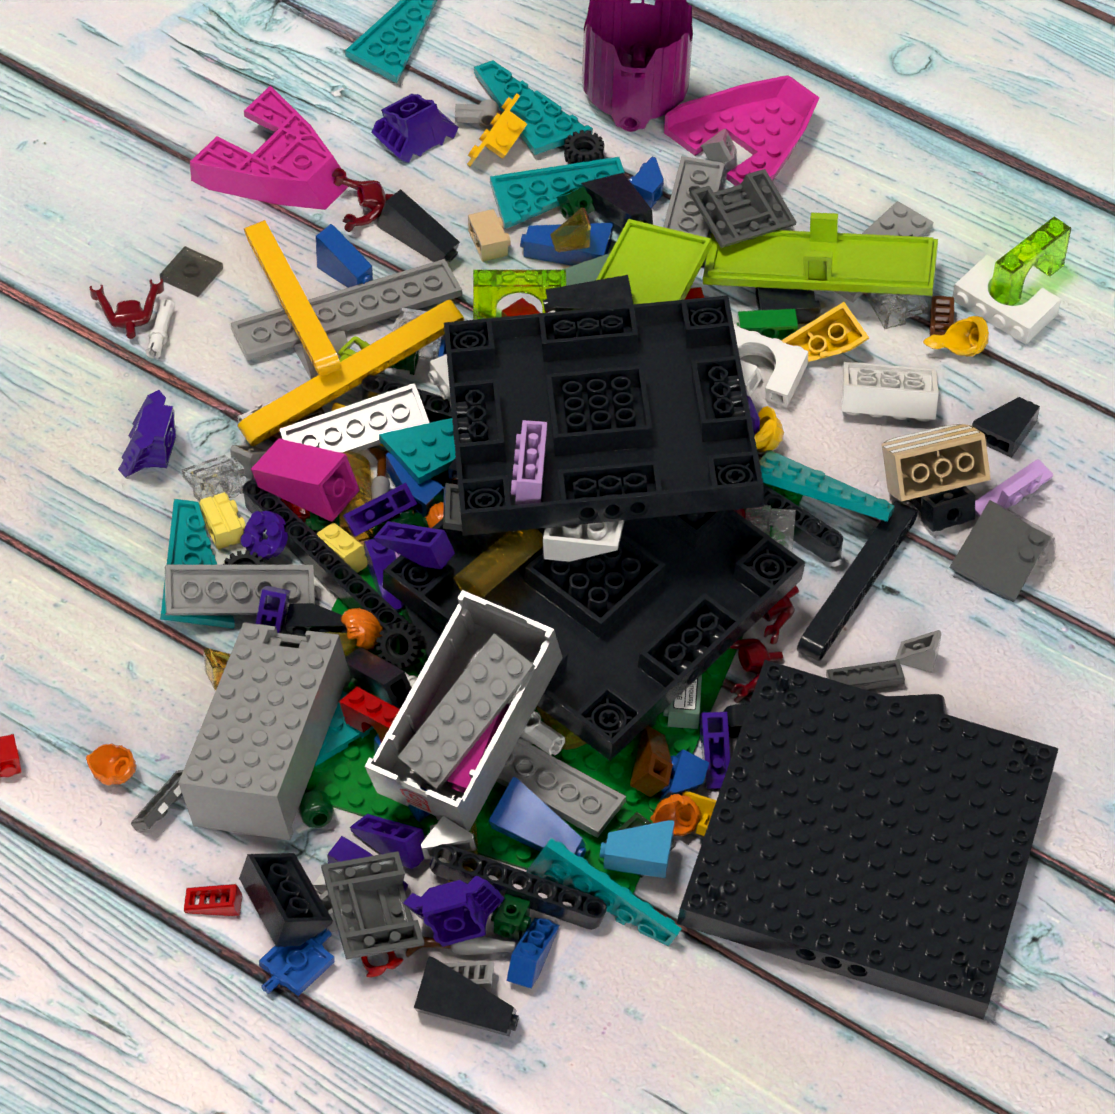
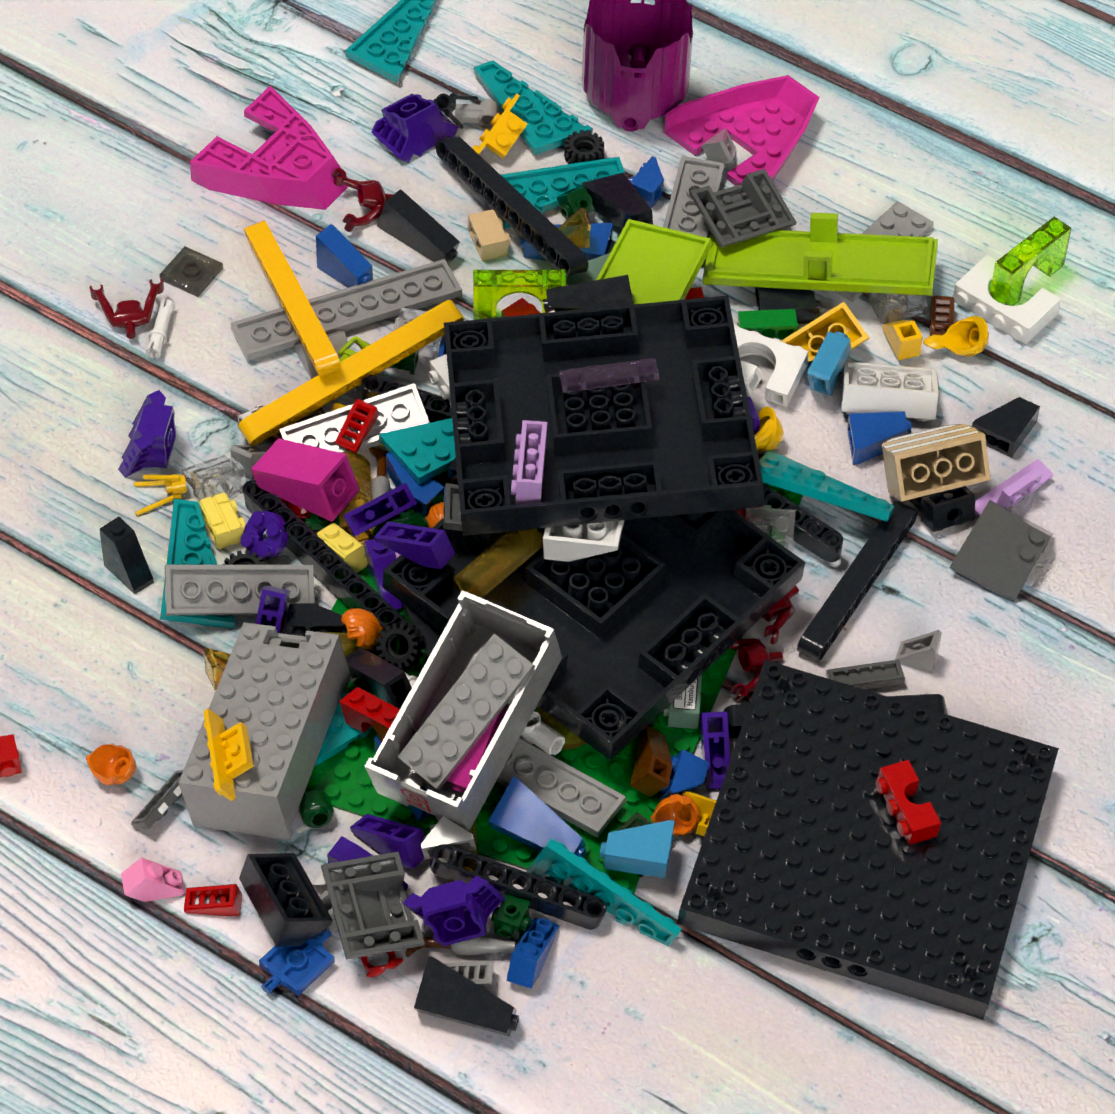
(124, 555): none -> black slope
(151, 881): none -> bright pink slope
(173, 484): none -> yellow plant
(228, 752): none -> yellow bracket
(369, 420): none -> red slope
(447, 104): none -> black plant
(512, 206): none -> black beam
(608, 375): none -> clear purple plate
(829, 363): none -> dark azure slope
(871, 430): none -> blue slope
(904, 338): none -> yellow slope
(913, 820): none -> red arch

